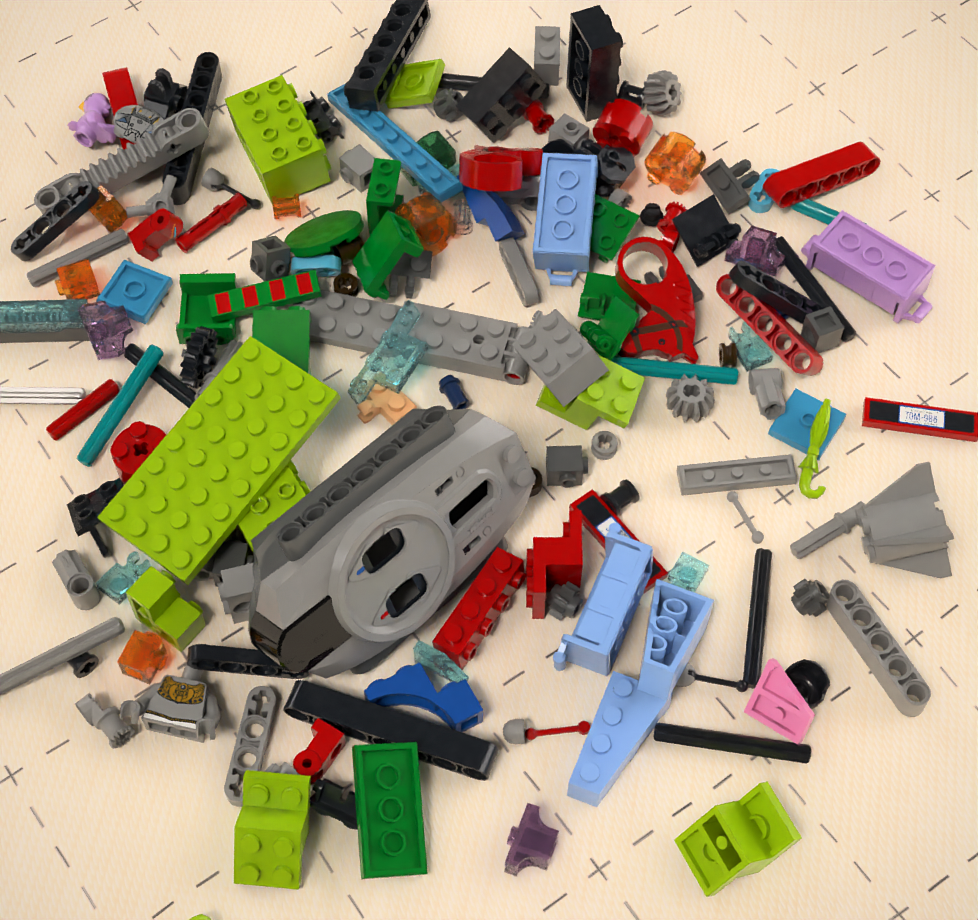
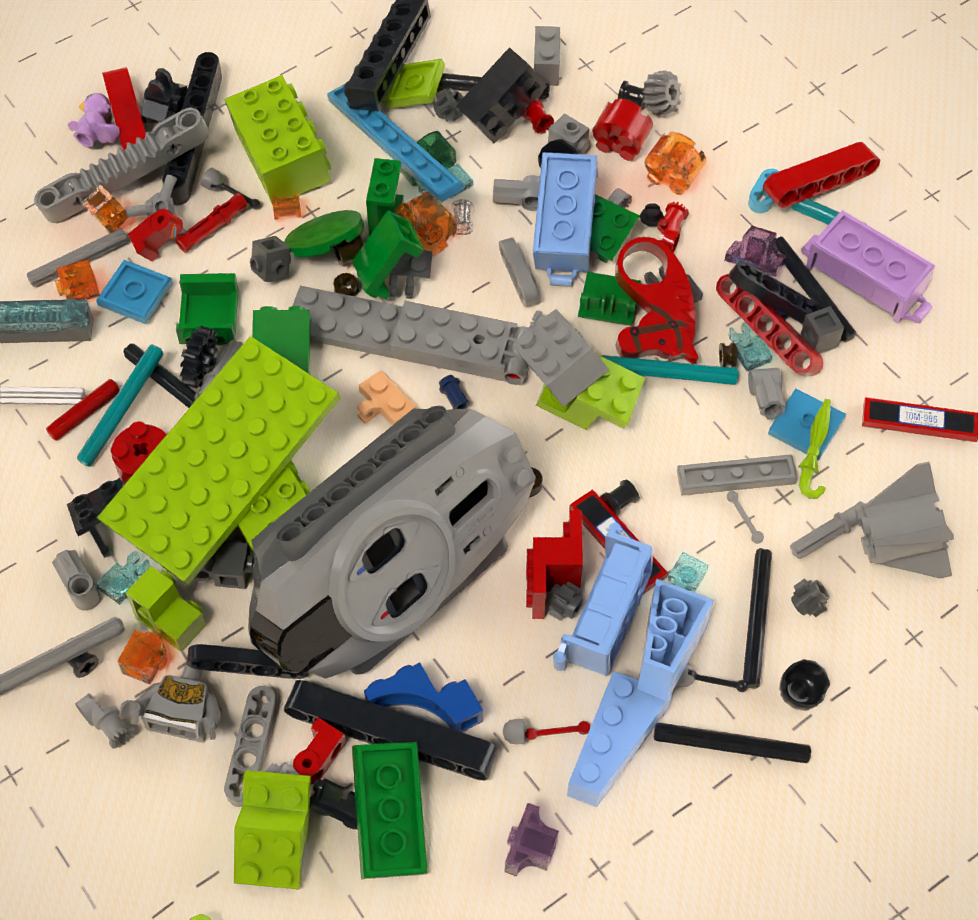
(78, 202): black beam -> none
(105, 328): clear purple brick -> none
(135, 121): light grey dish -> none
(237, 591): light grey brick -> none
(268, 293): green tile -> none
(323, 264): medium azure beam -> none
(328, 124): black hinge -> none
(357, 167): light grey brick -> none
(393, 358): clear light blue bracket -> none
(437, 662): clear light blue tile -> none
(480, 607): red brick -> none
(493, 212): blue slope -> none
(498, 167): red animal -> none
(565, 465): dark grey brick -> none
(593, 61): black brick -> none
(604, 436): light grey bush -> none
(610, 165): black hinge -> none
(612, 330): green hinge -> none
(690, 398): light grey gear -> none
(706, 230): black hinge -> none
(726, 187): dark grey hinge -> none
(737, 839): lime bracket -> none
(780, 704): bright pink wing -> none
(878, 661): light grey beam -> none

